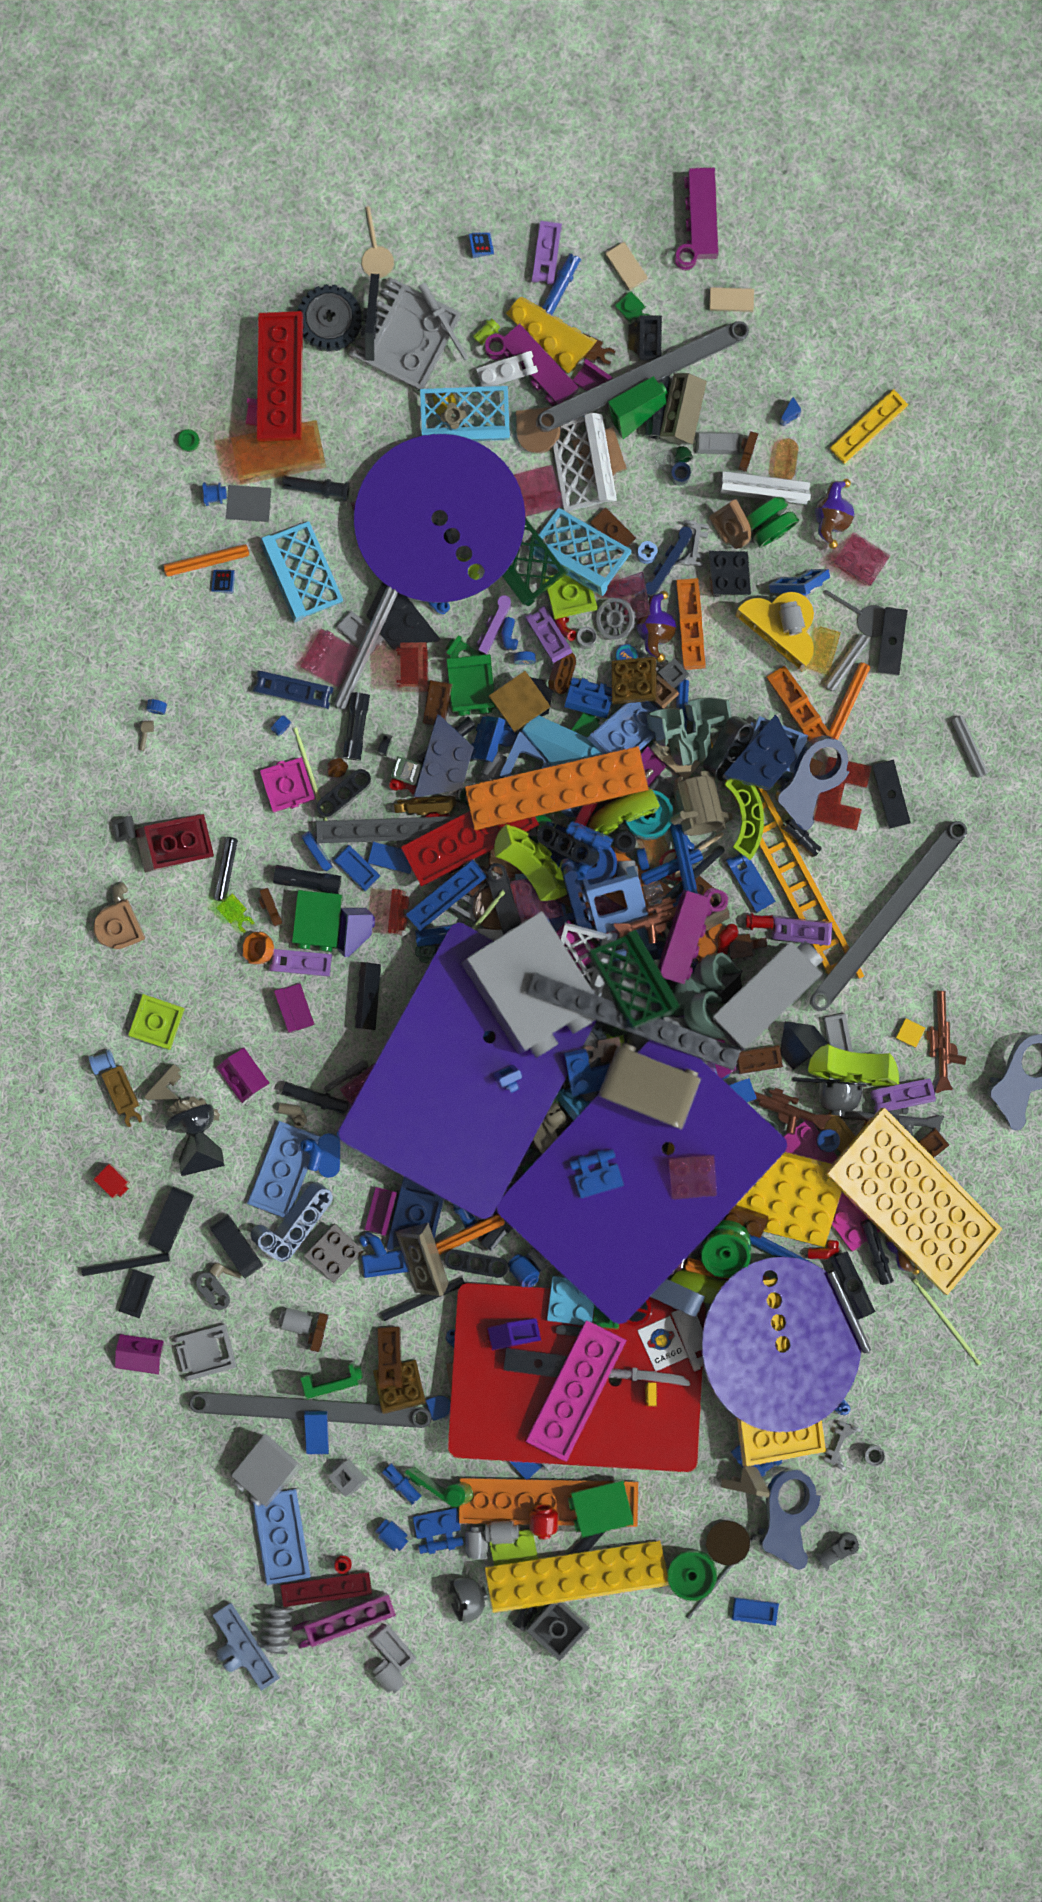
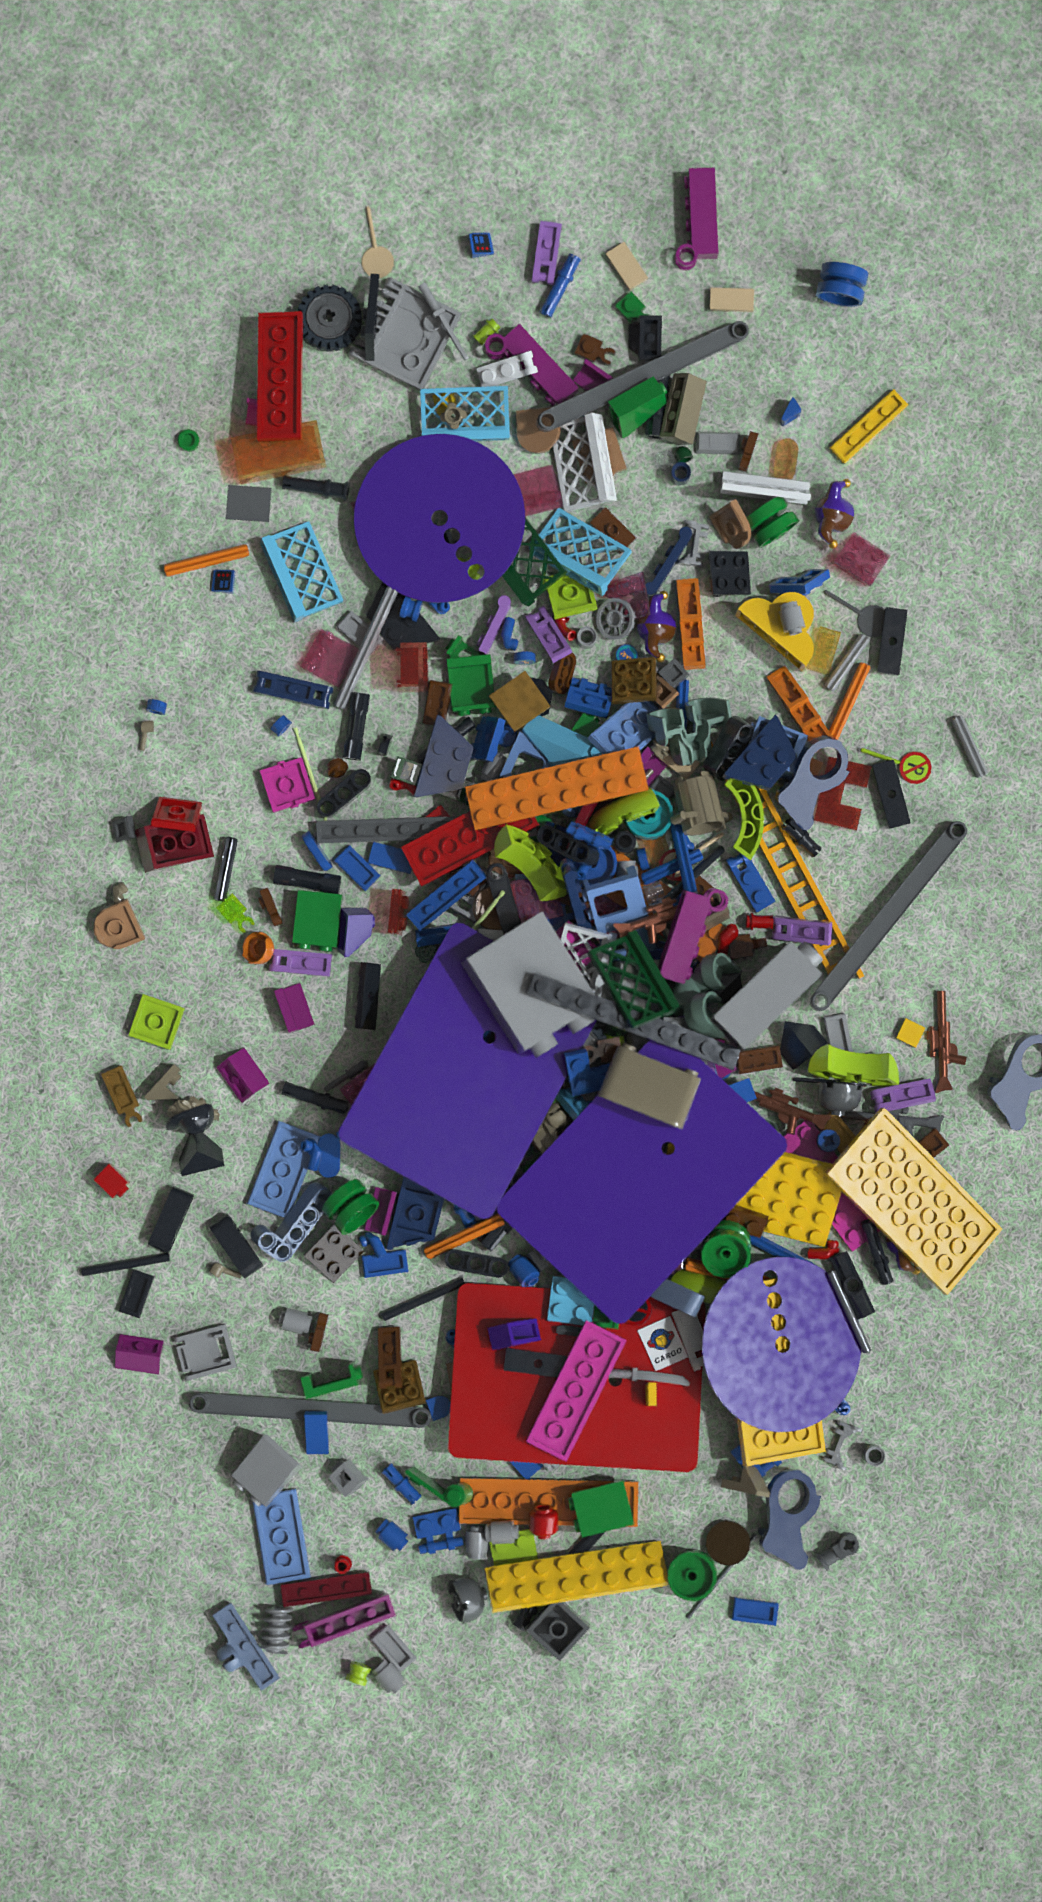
(102, 1062): medium blue bush -> none
(176, 814): none -> red tile
(208, 1294): dark grey beam -> none
(214, 493): blue brick -> none
(295, 1112): dark tan arm -> none
(350, 1206): none -> green wheel
(358, 1673): none -> lime wheel
(410, 608): none -> blue wheel
(423, 1260): dark tan slope -> none
(424, 805): pearl gold plate -> none
(507, 1077): blue tile -> none
(557, 338): yellow wing -> none
(598, 1180): blue plate -> none
(651, 547): light blue bush -> none
(693, 1177): clear pink hinge -> none
(842, 284): none -> blue wheel
(913, 767): none -> piece
(946, 1321): yellowish green piece -> none

